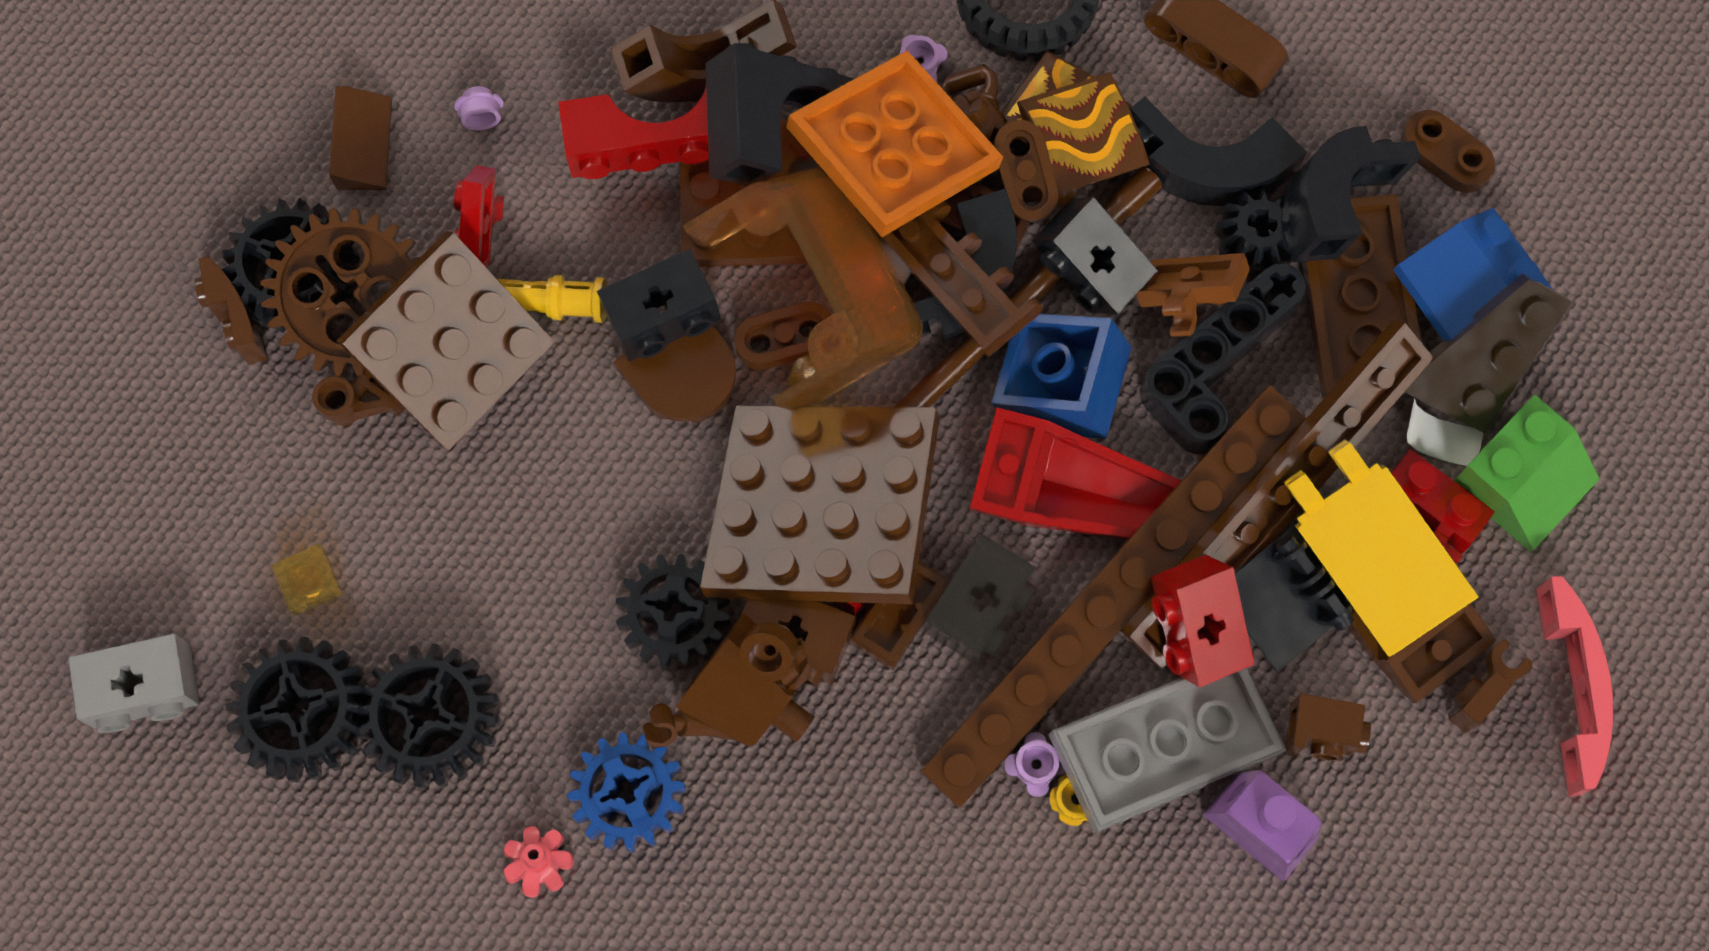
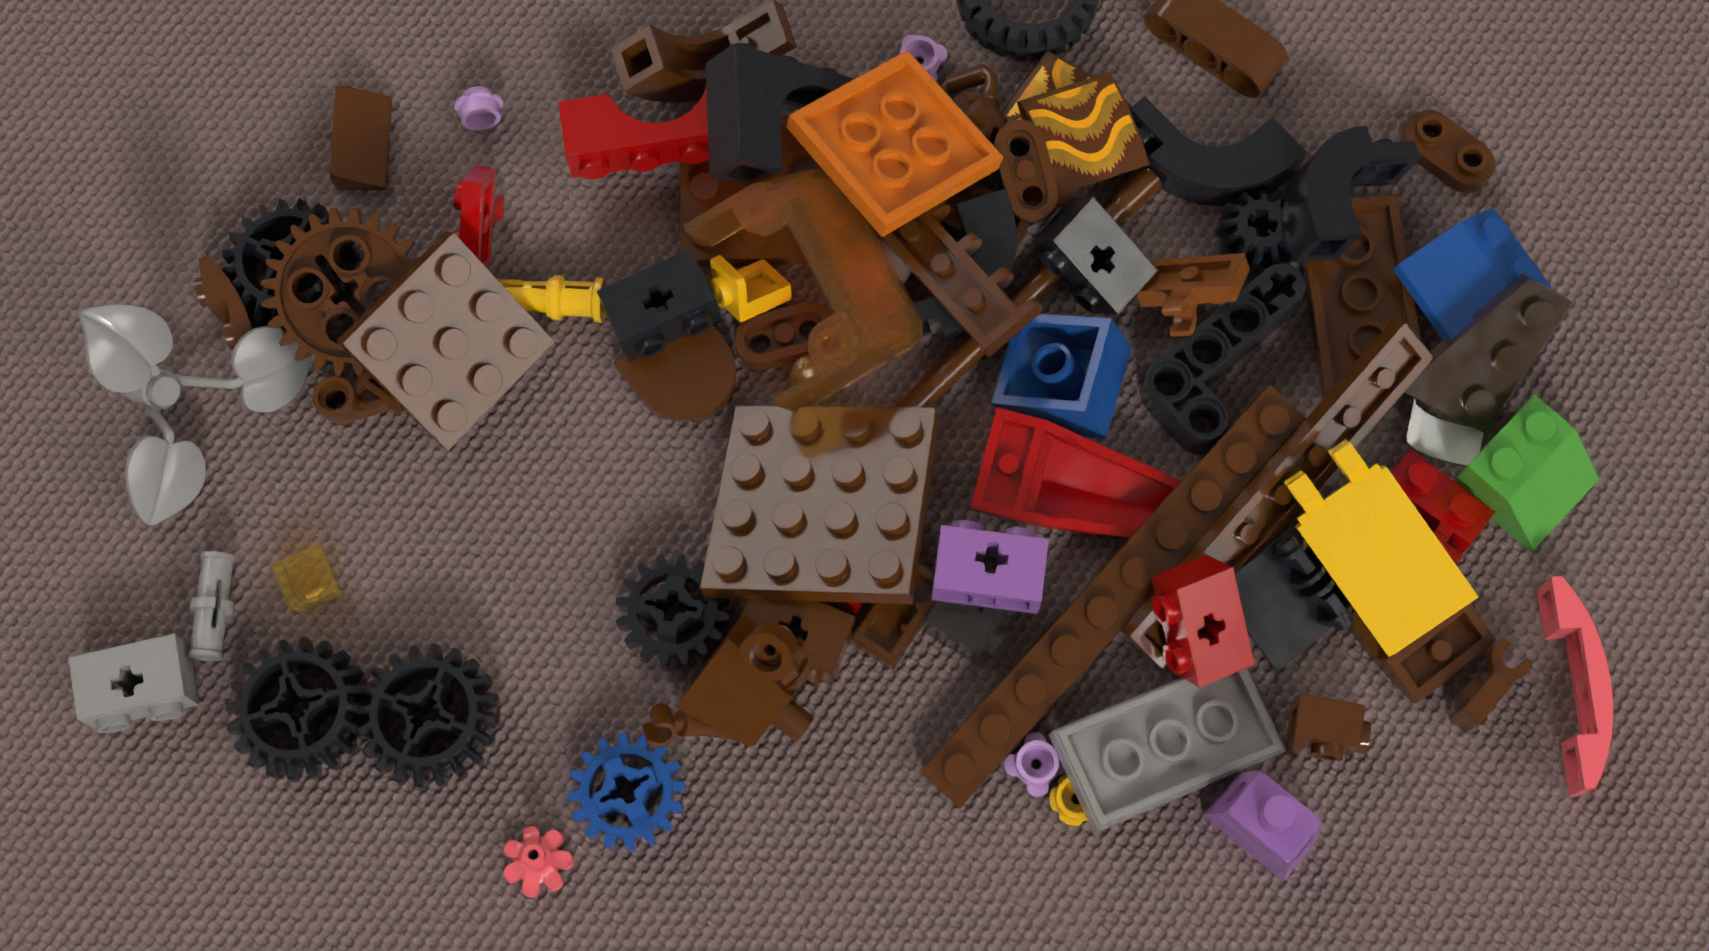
(122, 356): none -> light grey plant
(211, 606): none -> light grey pin
(749, 289): none -> yellow bracket
(962, 574): none -> medium lavender brick

